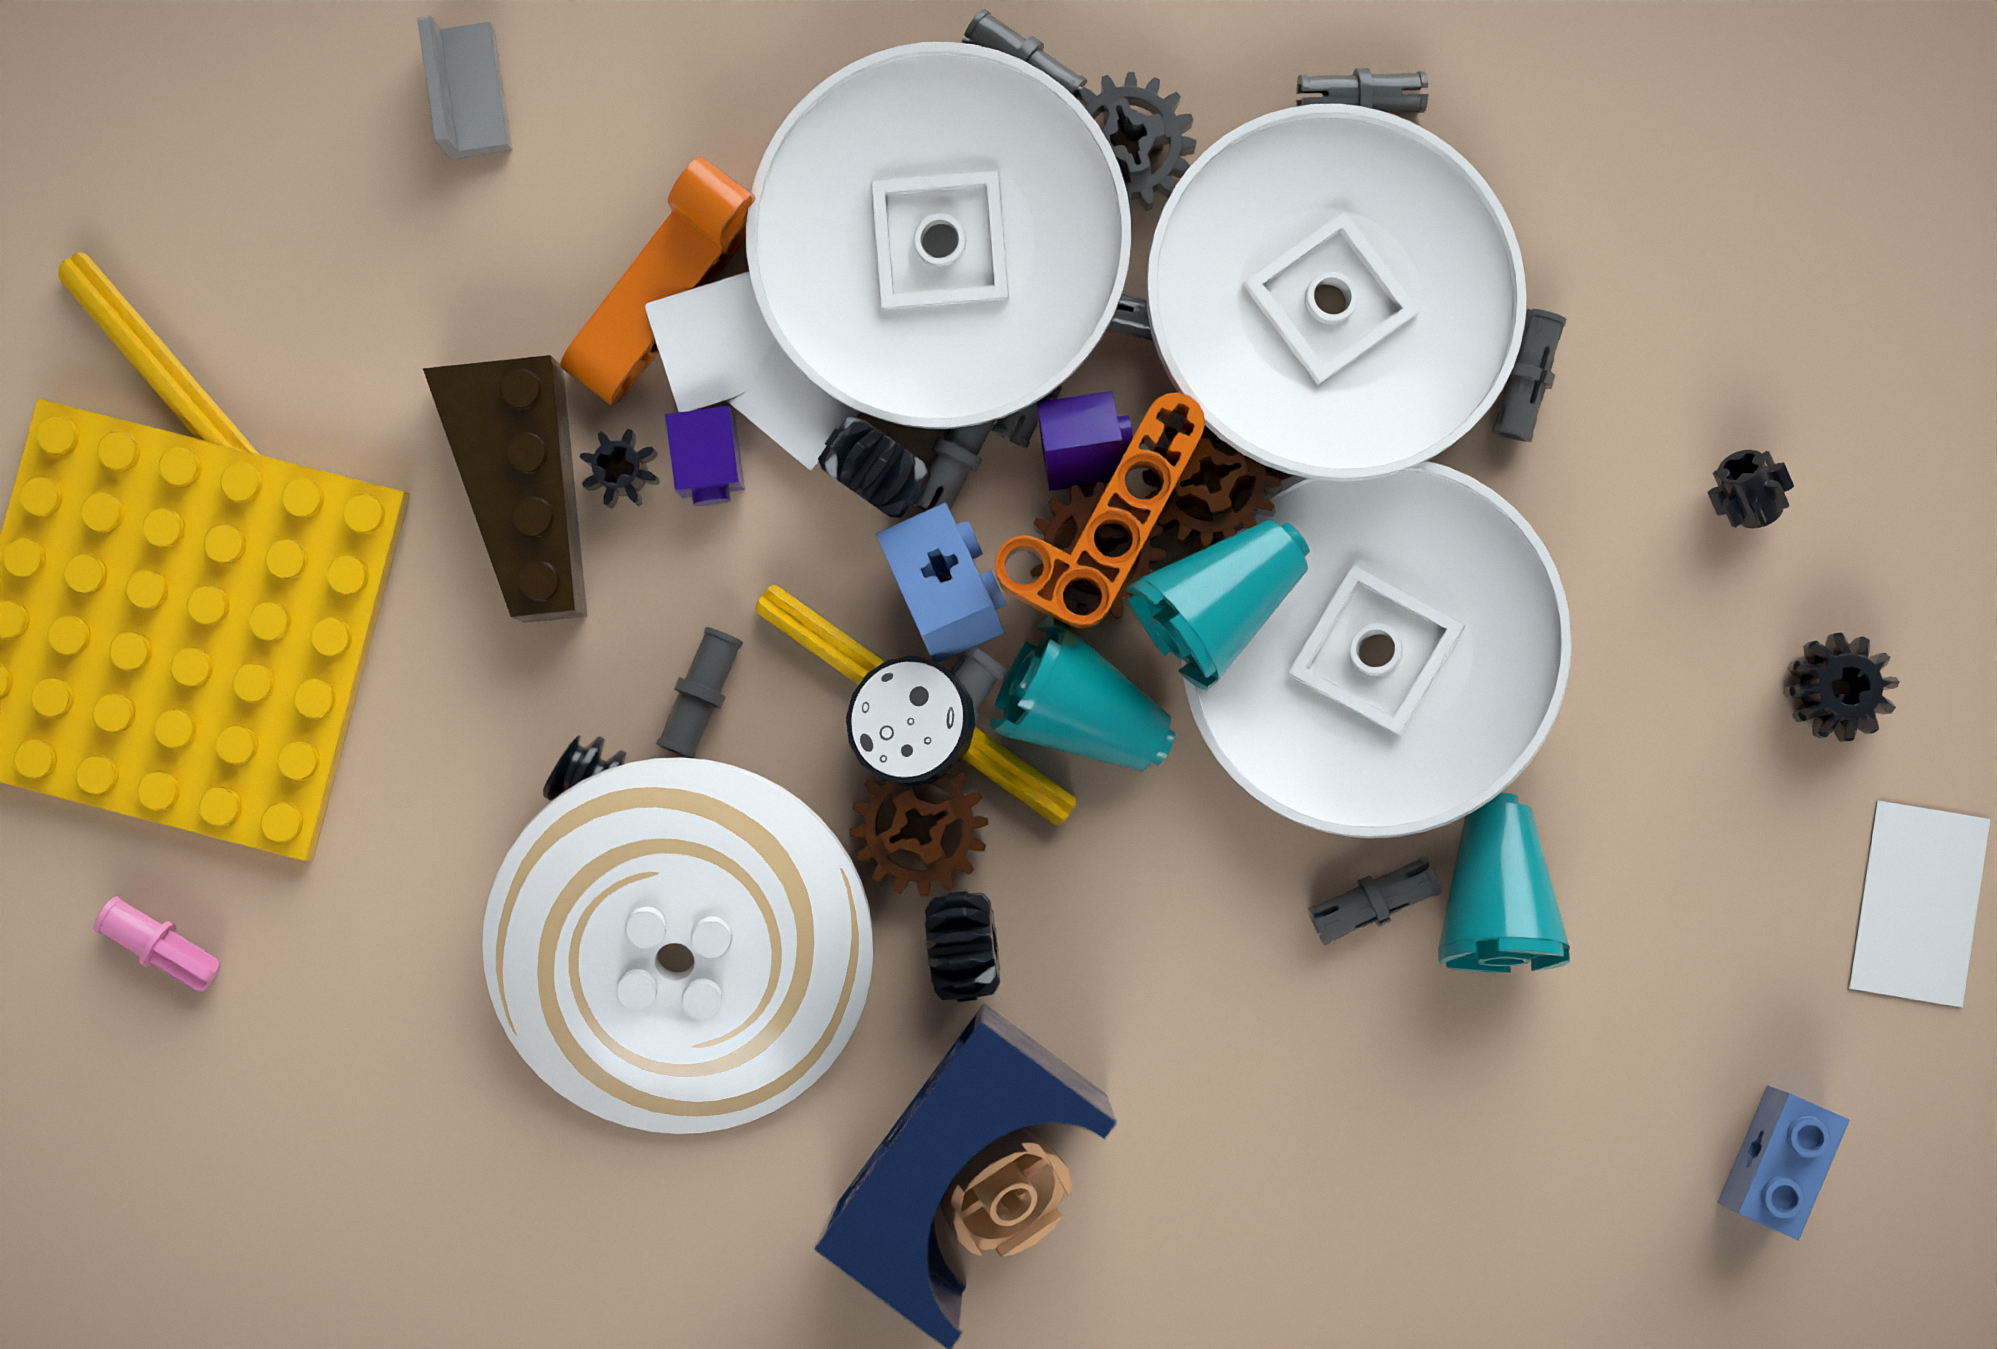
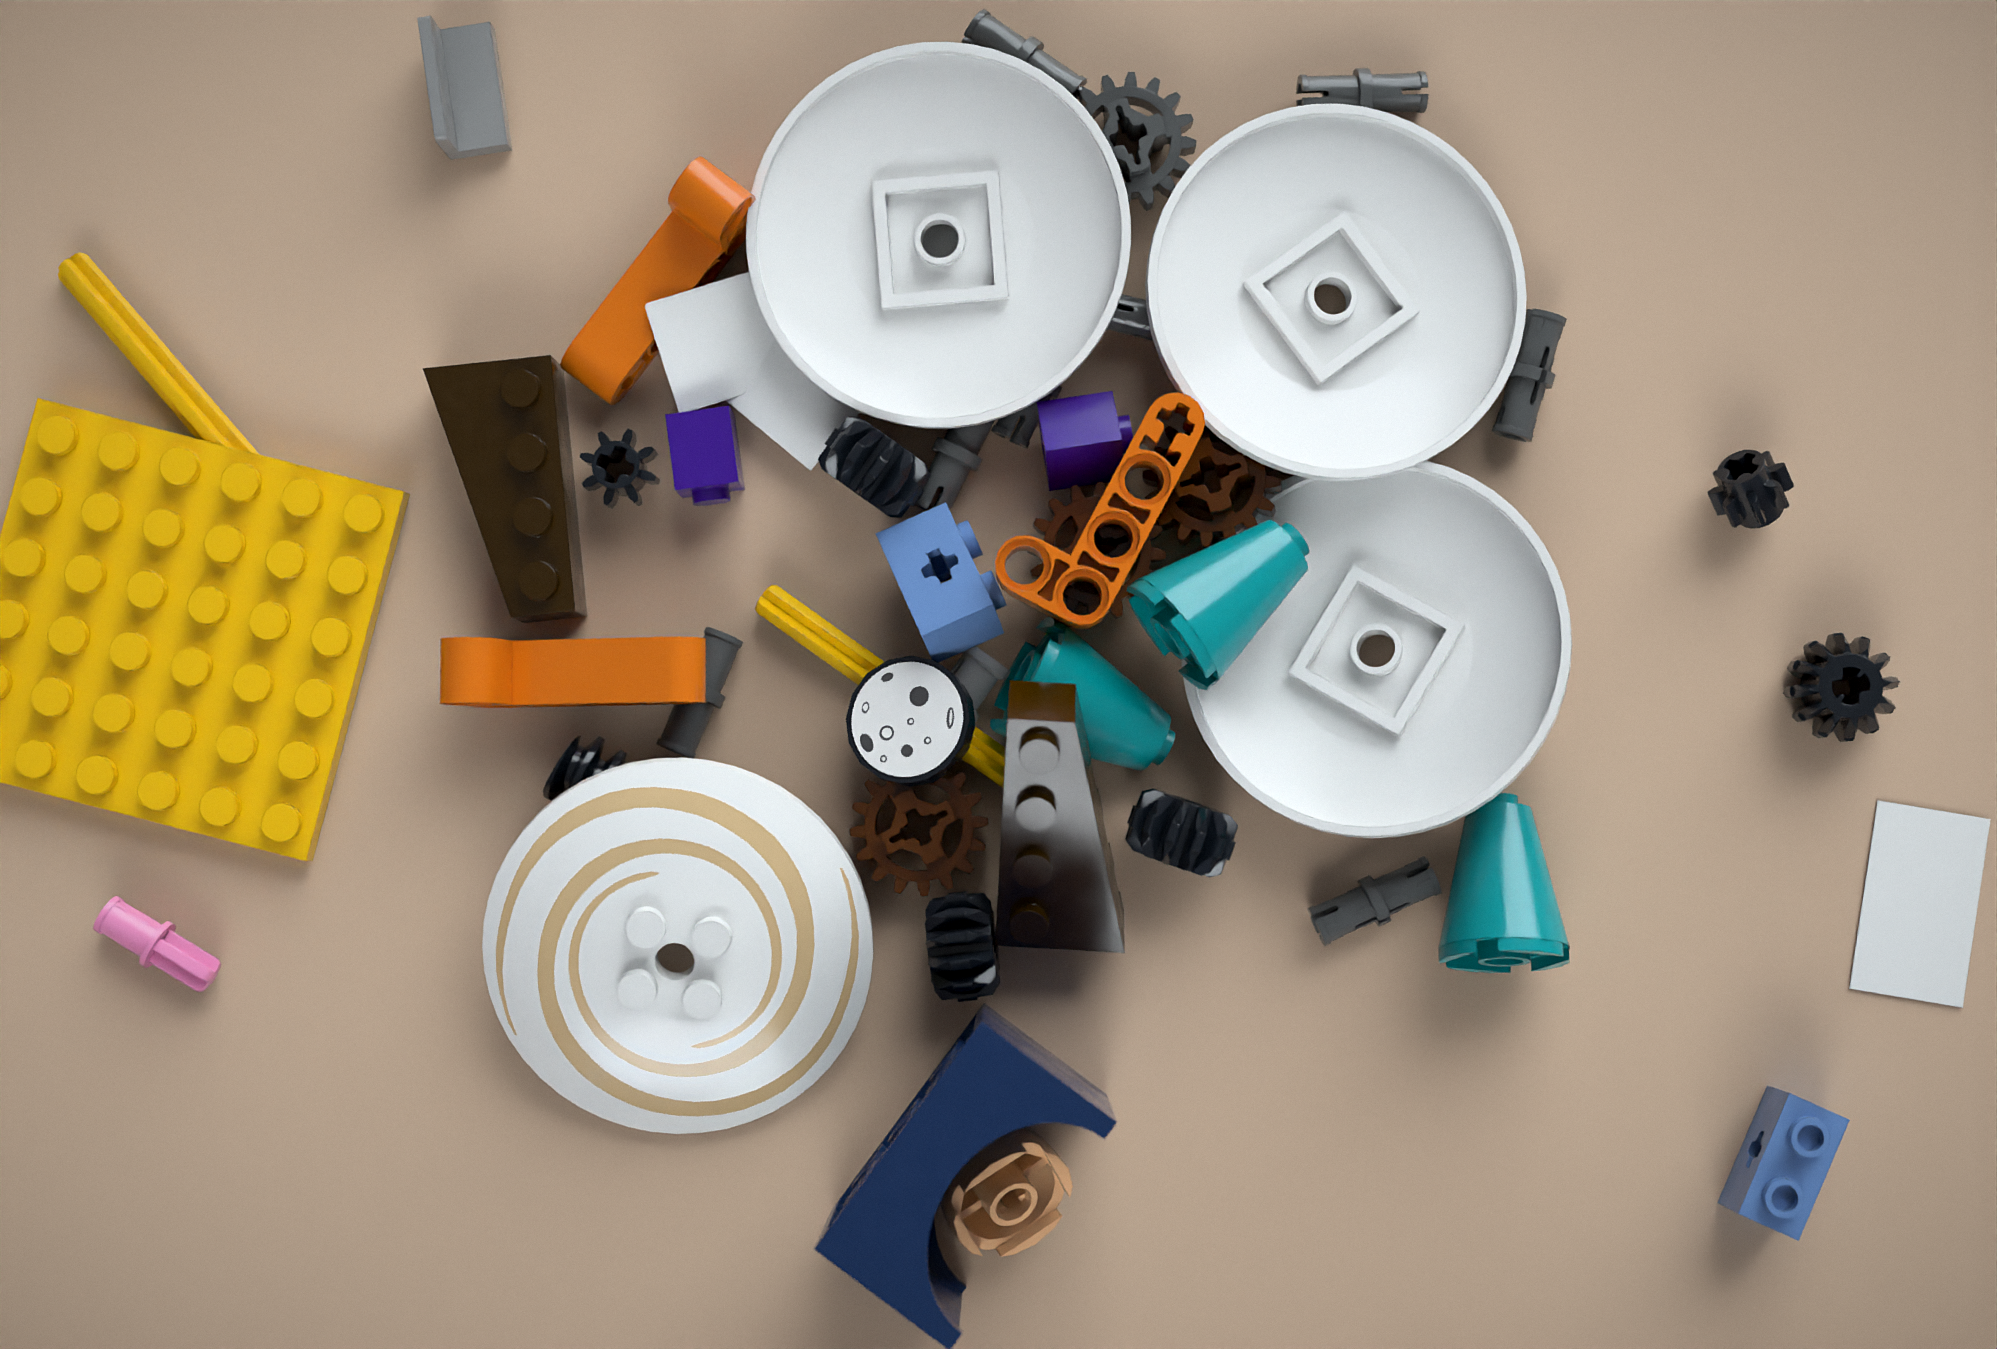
(572, 672): none -> orange beam
(1054, 845): none -> dark brown wedge
(1181, 833): none -> black gear

